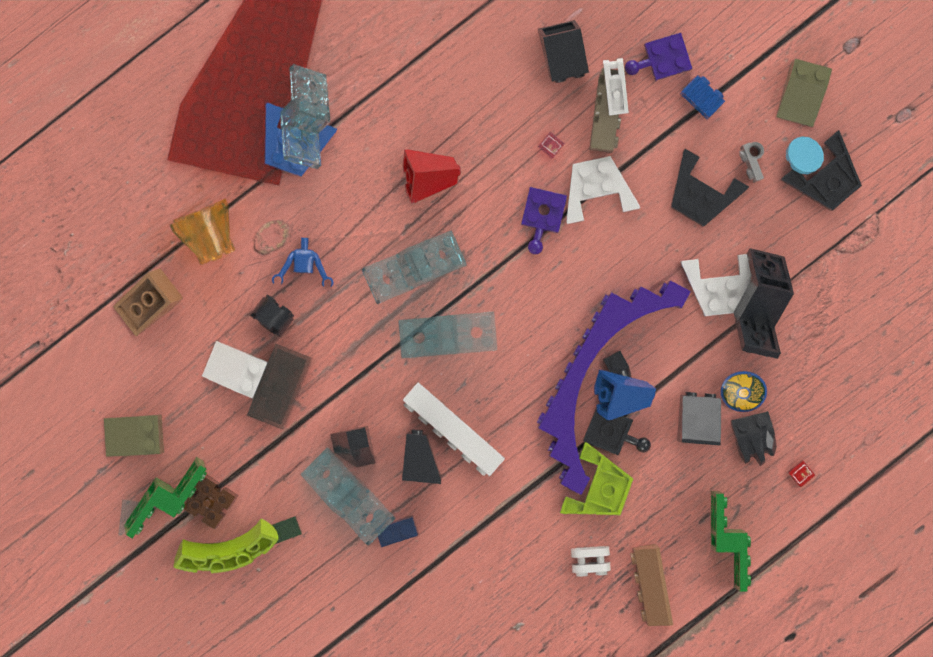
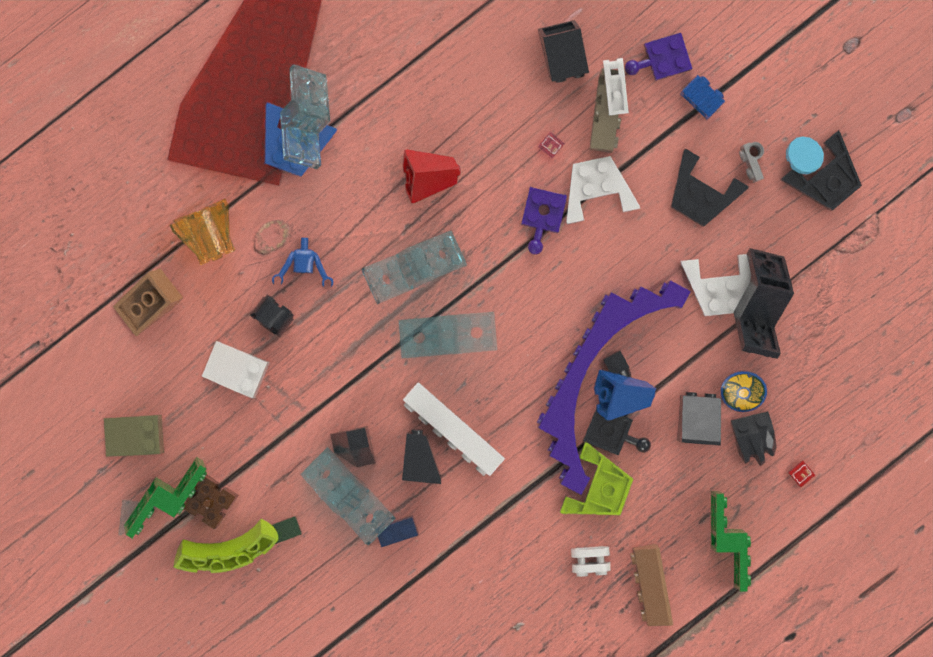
(280, 386): clear smoke brick -> none
(803, 92): olive slope -> none

